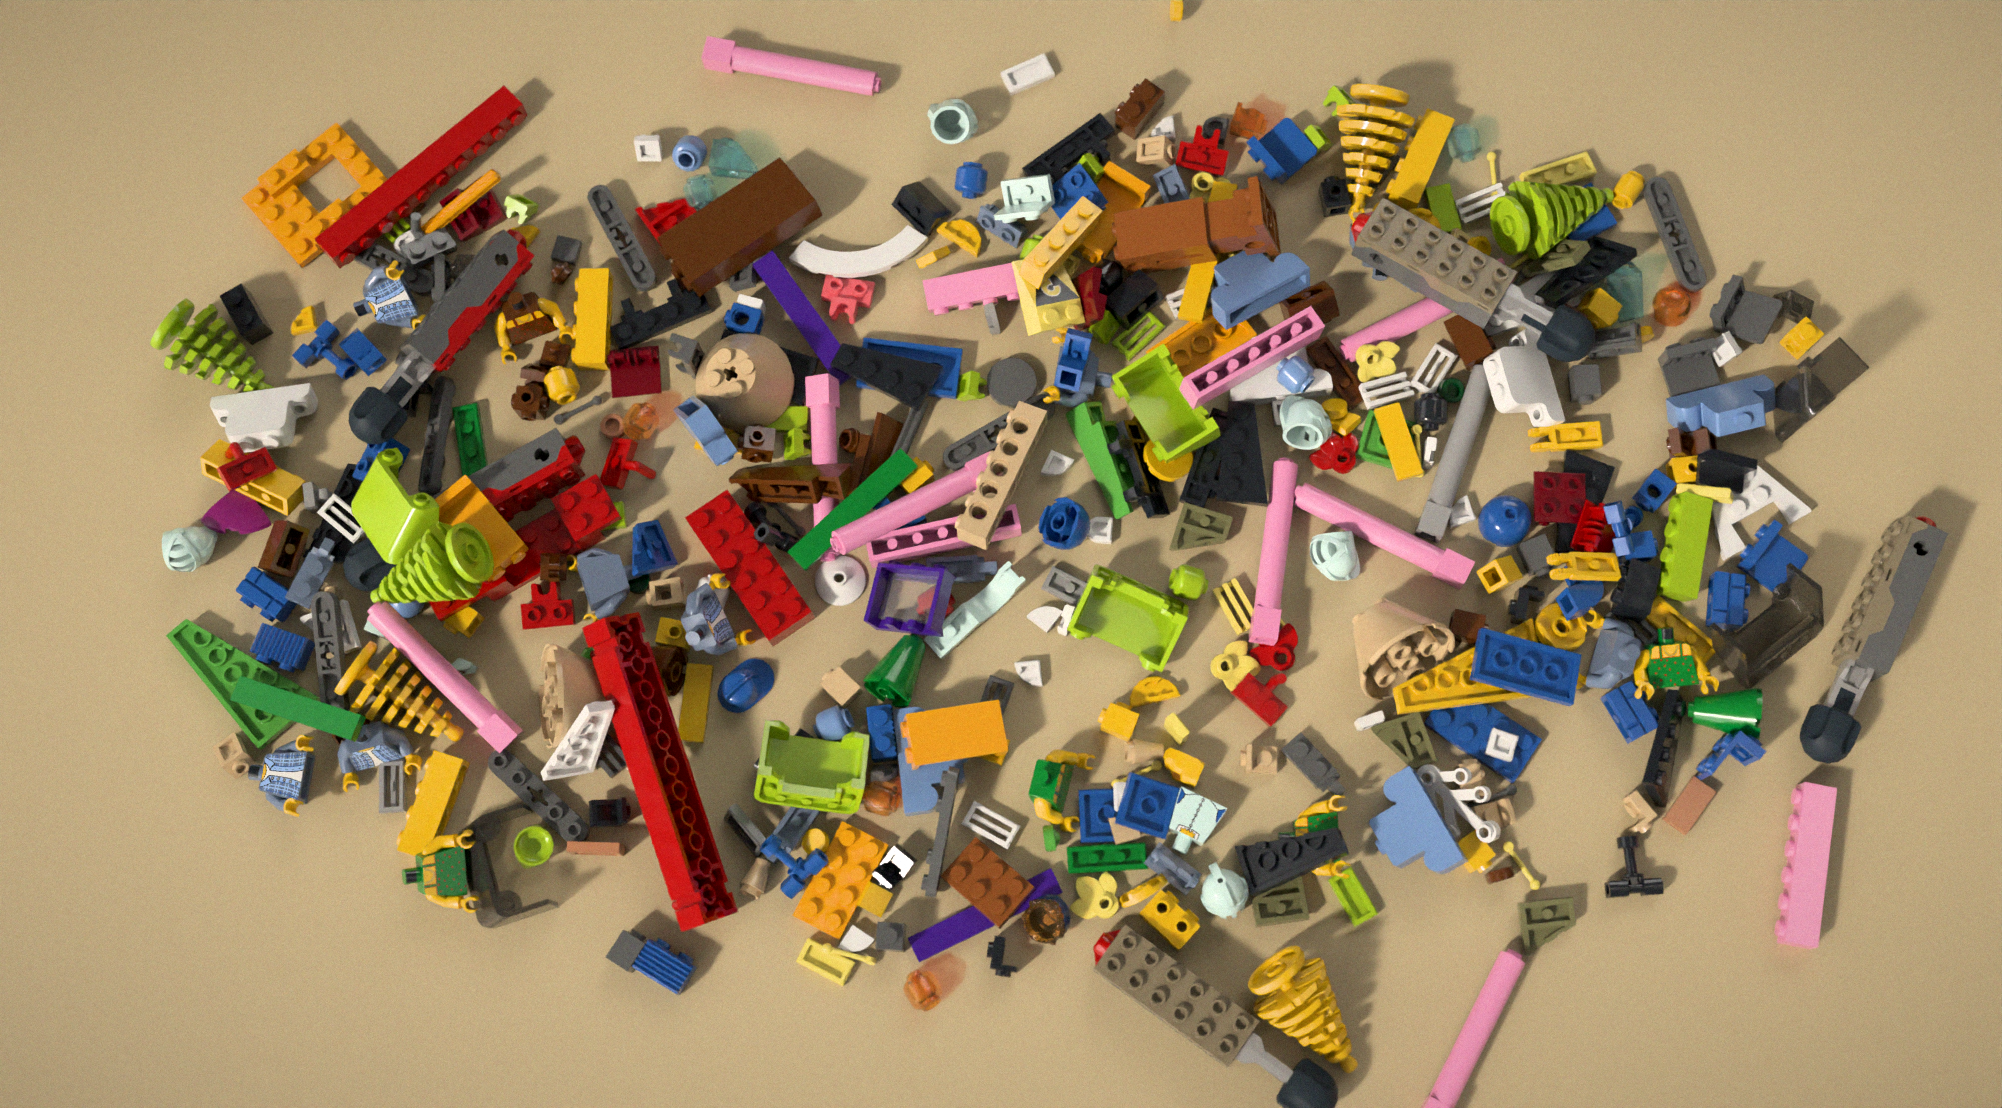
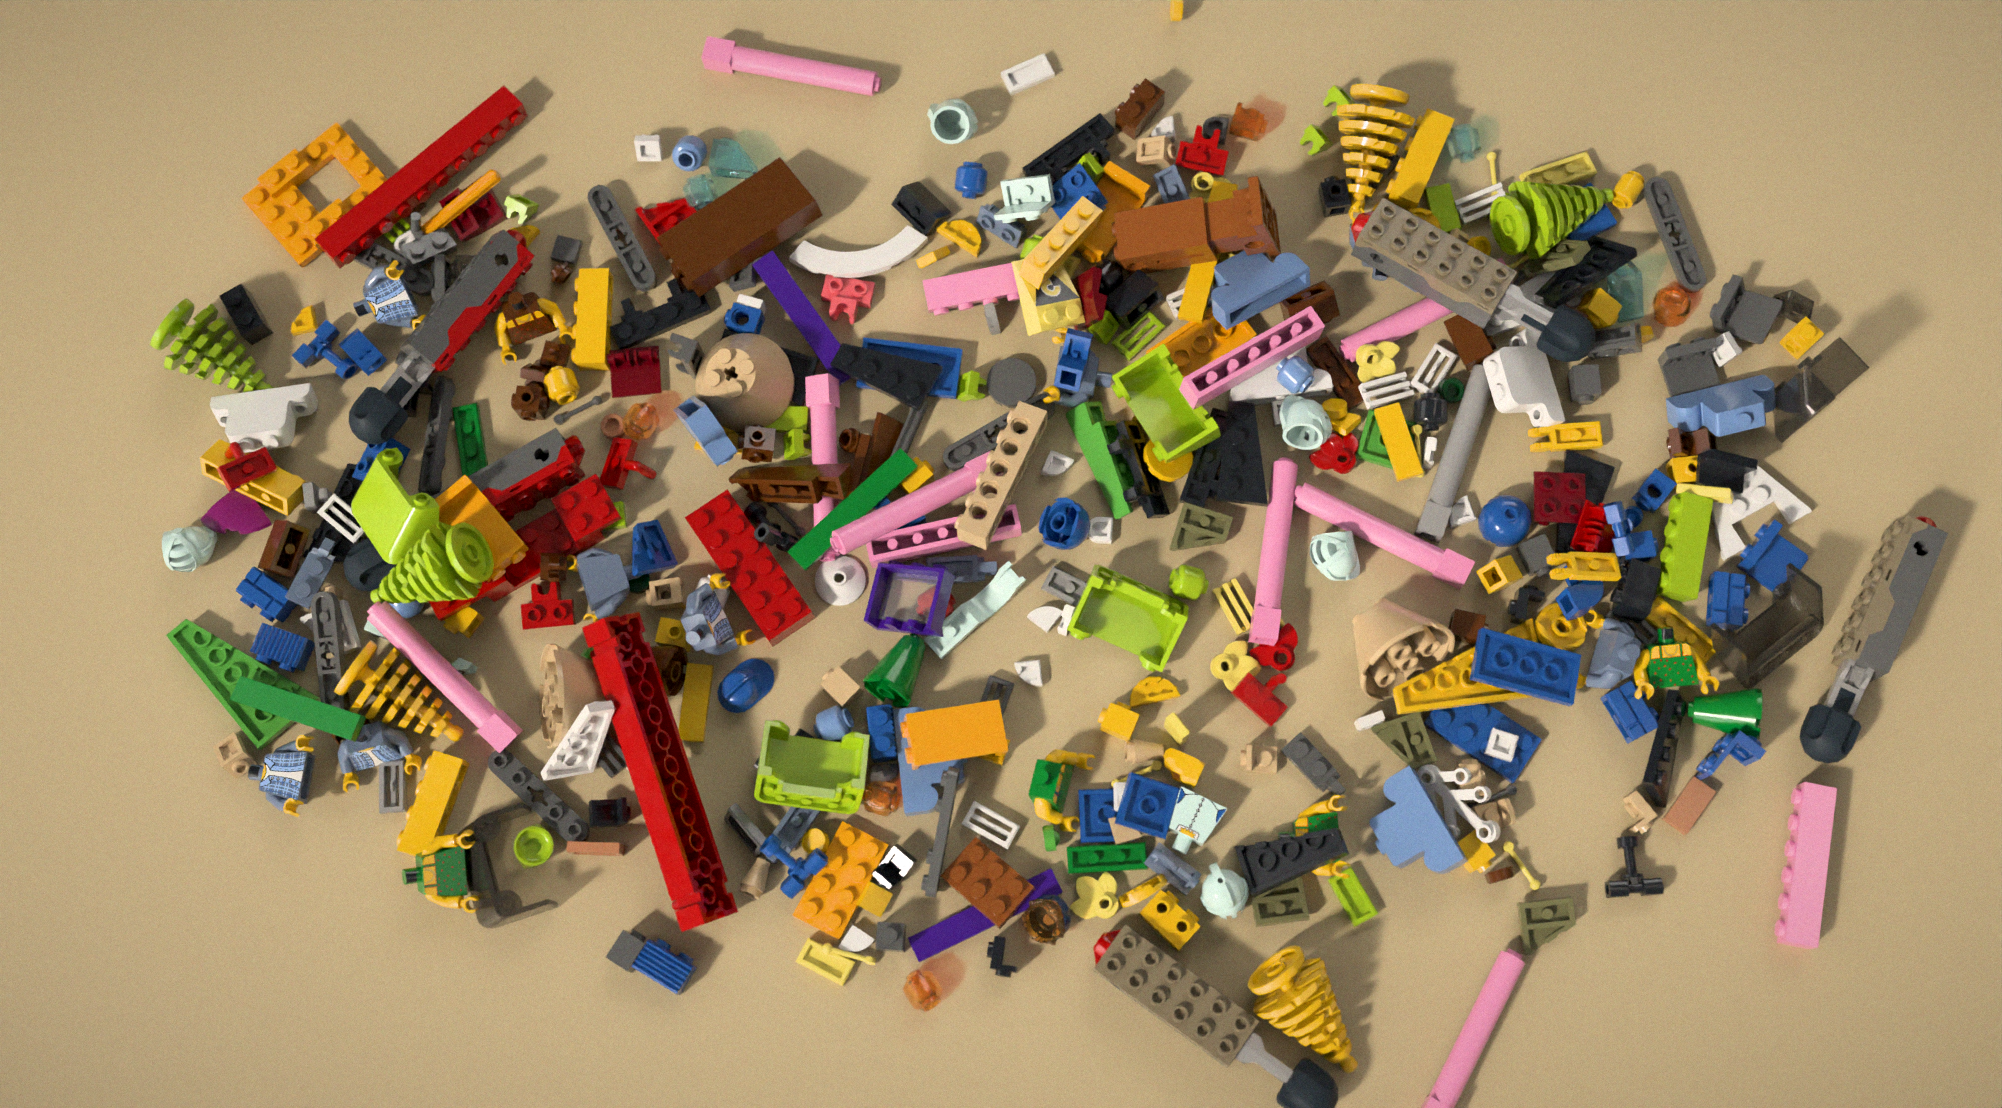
(1282, 150): blue bracket -> none

